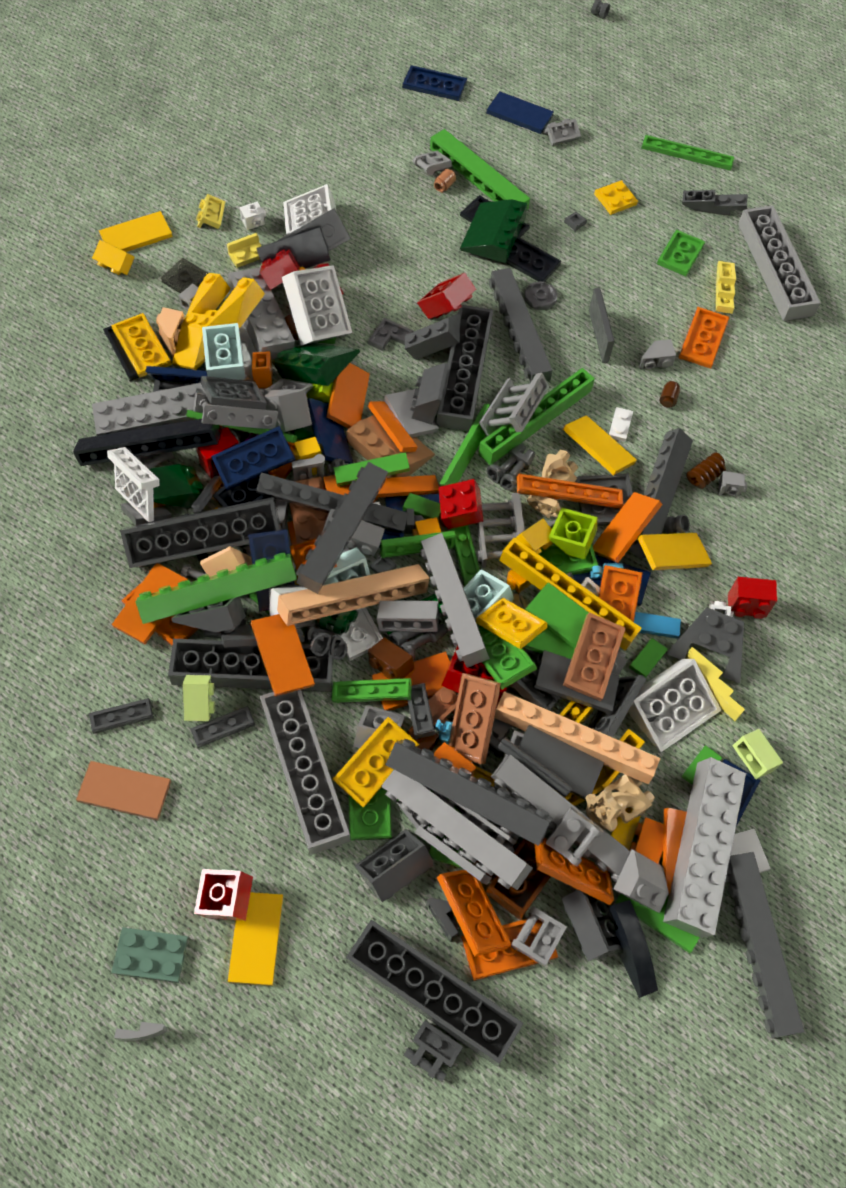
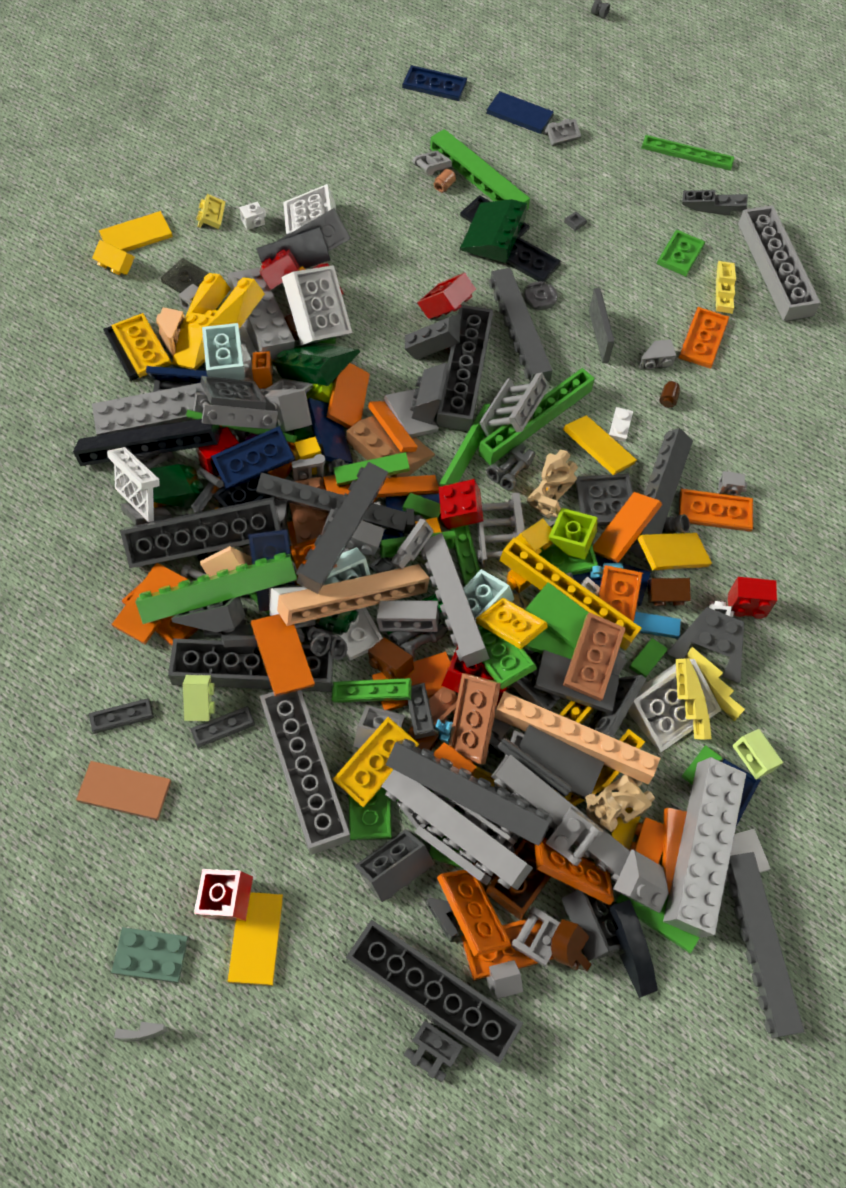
(210, 477): none -> dark grey bar
(244, 250): light yellow bracket -> none
(386, 331): flat silver tile -> none
(413, 544): none -> light grey hinge
(505, 979): none -> light grey brick
(567, 945): none -> reddish brown brick
(569, 491): orange tile -> none
(616, 197): yellow plate -> none
(669, 590): none -> reddish brown brick
(695, 704): none -> light yellow slope
(707, 471): reddish brown piece -> none
(717, 509): none -> orange tile

